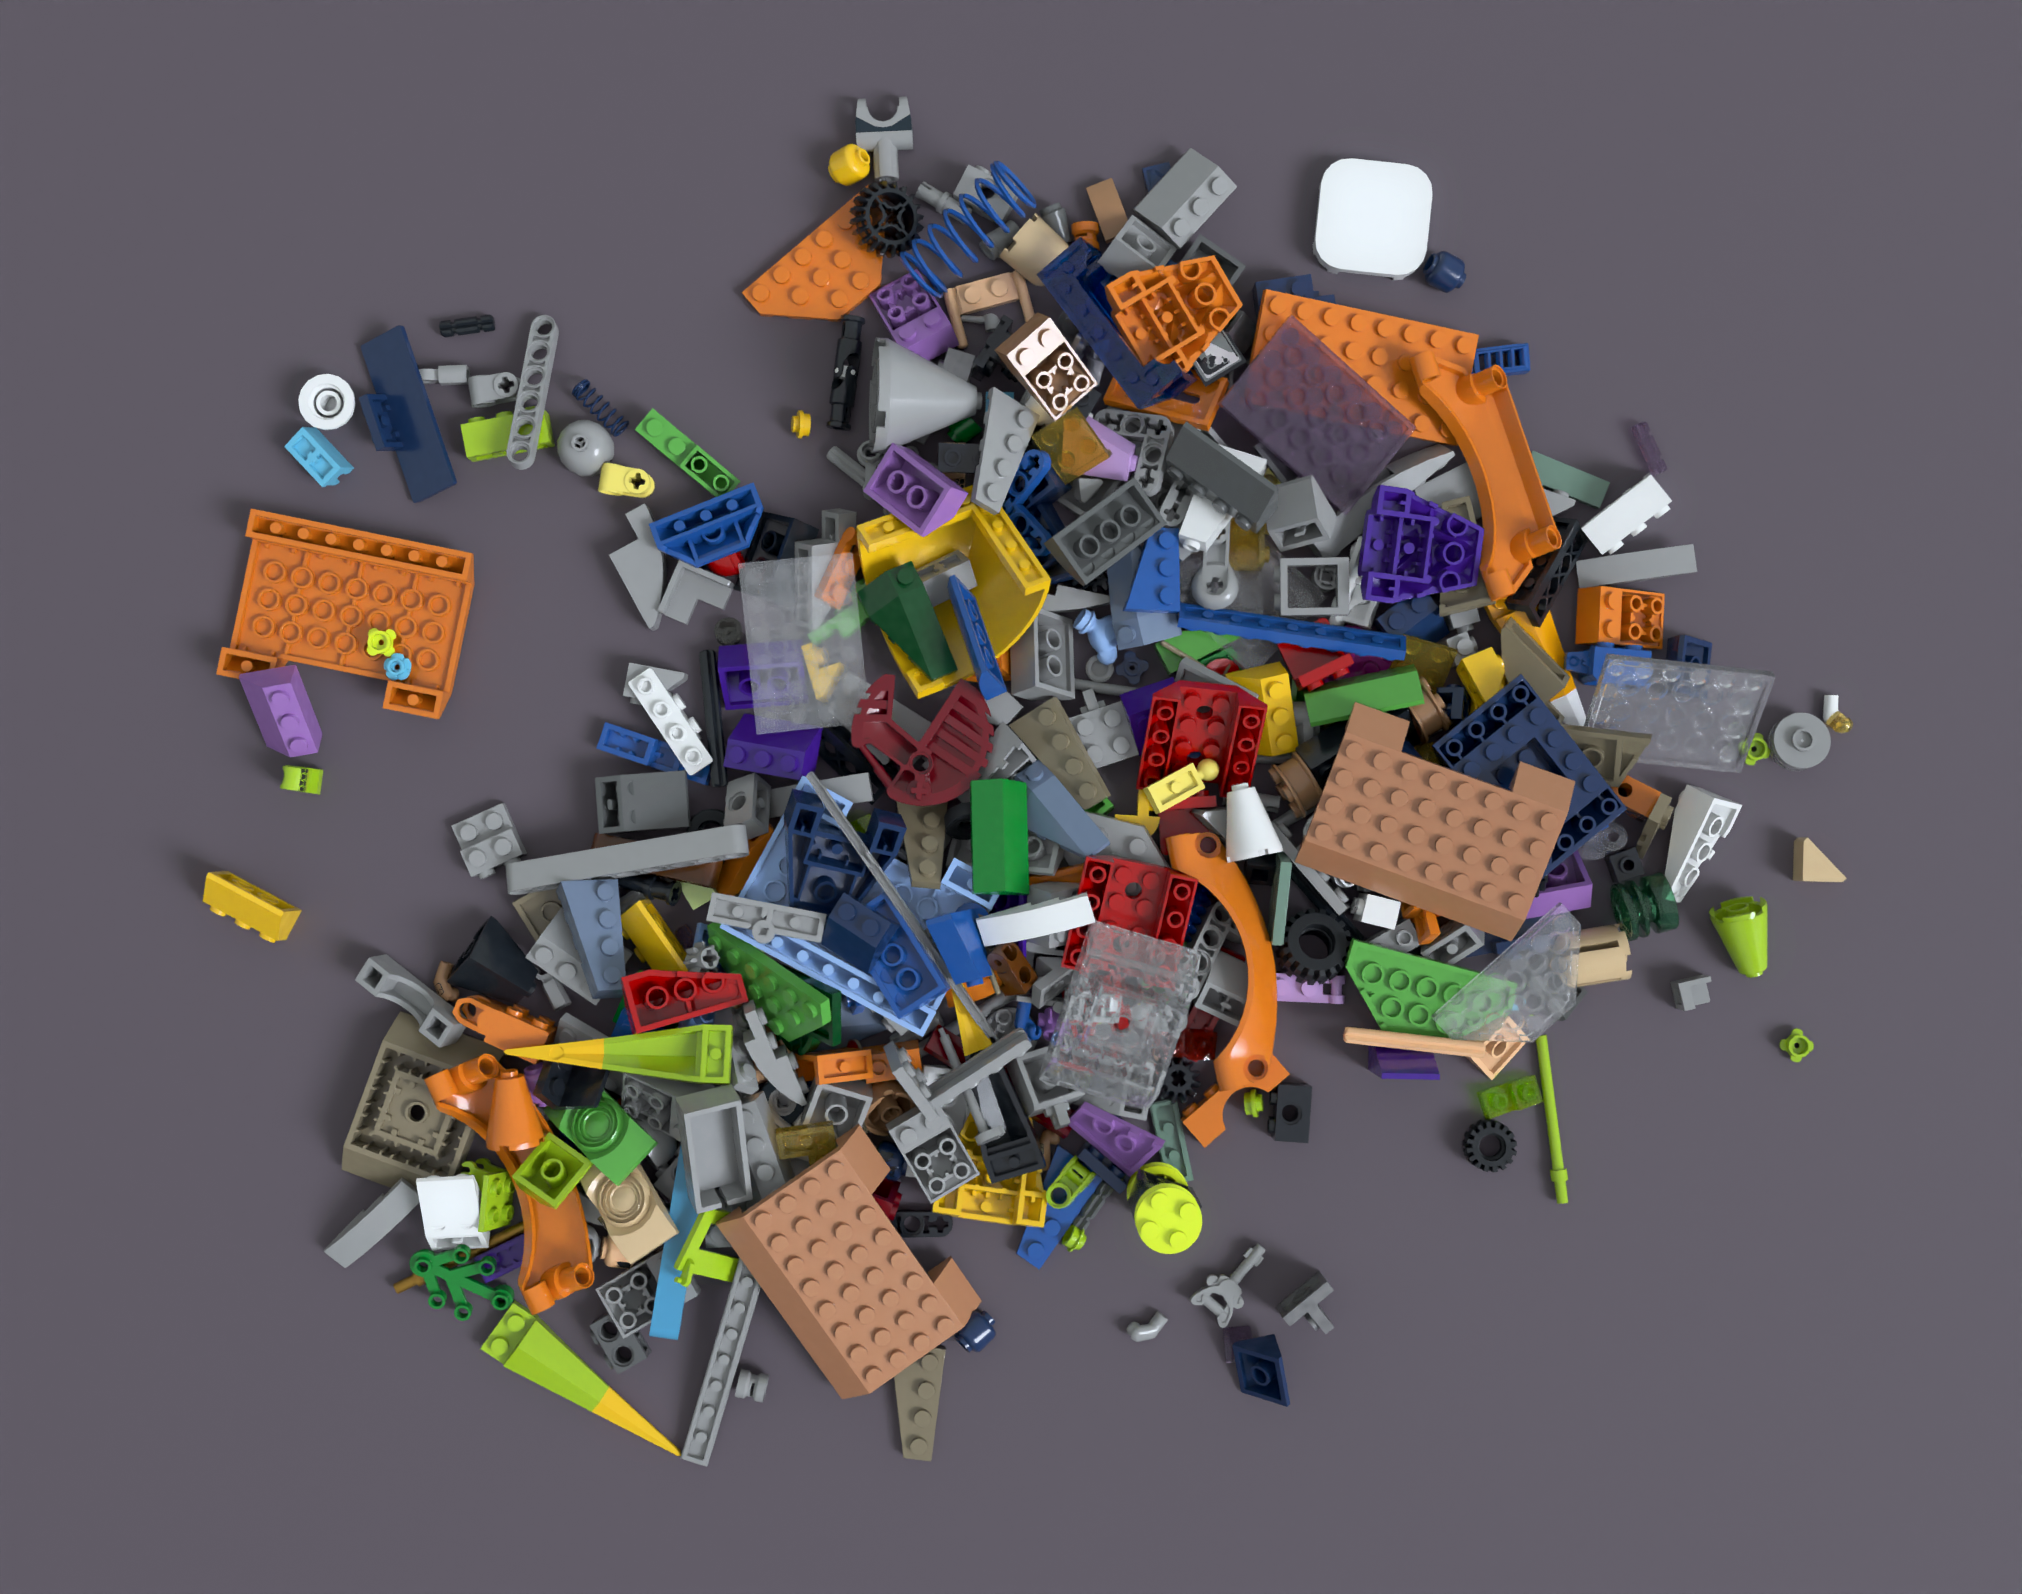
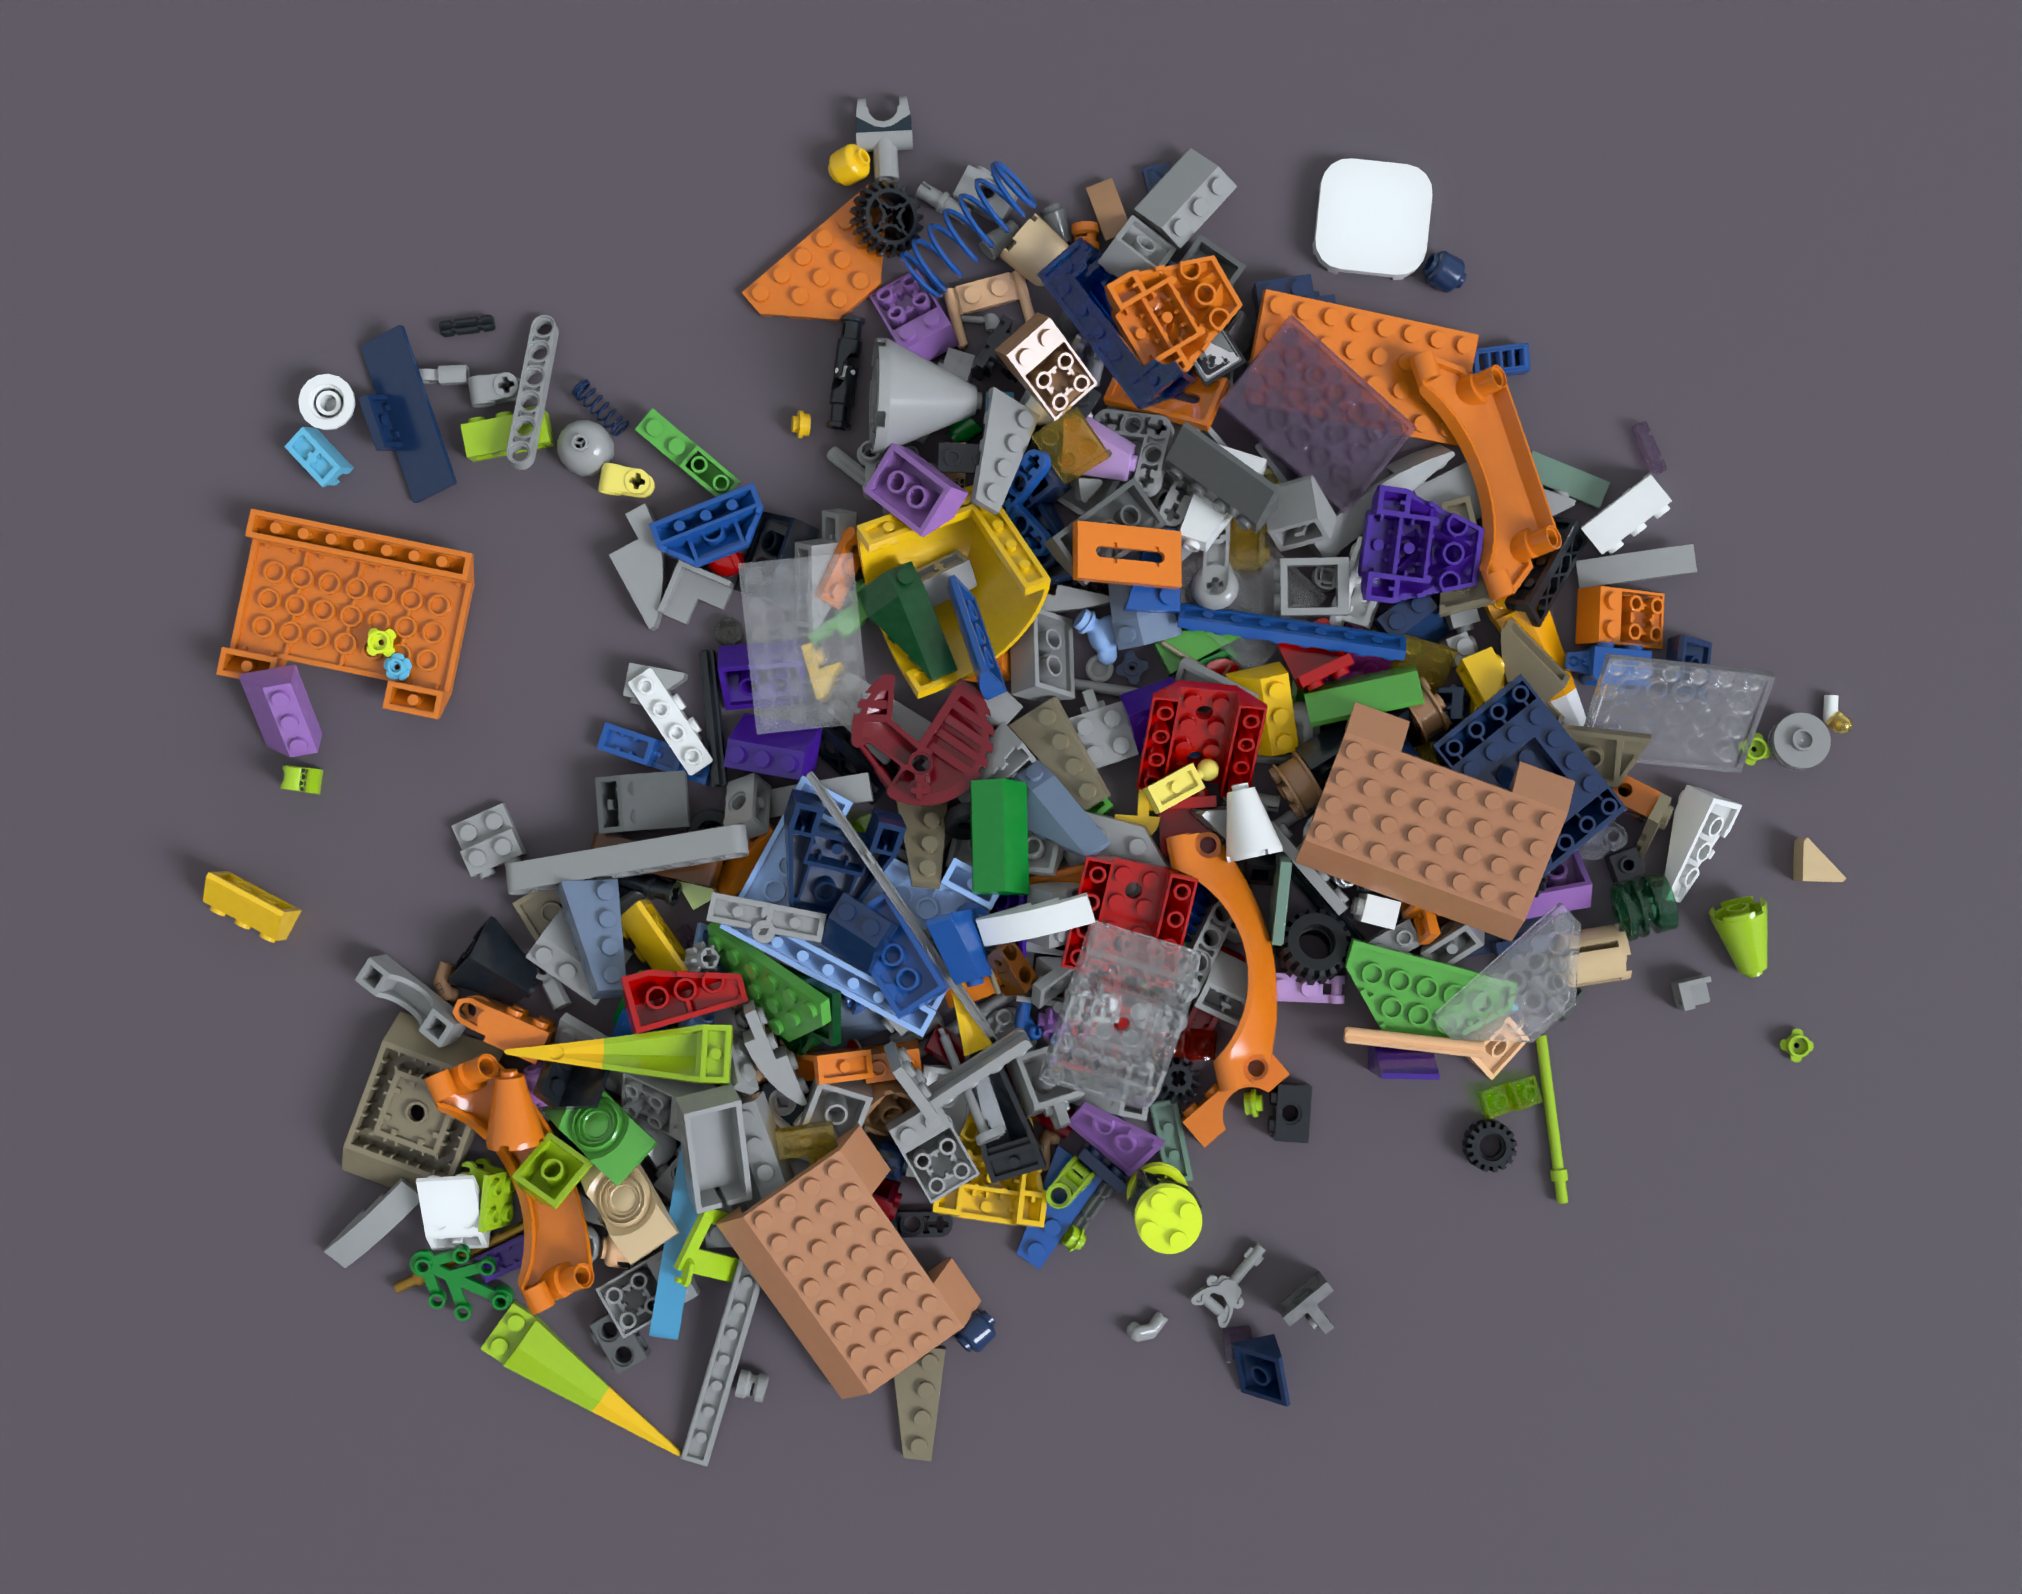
(1093, 568): none -> orange piece

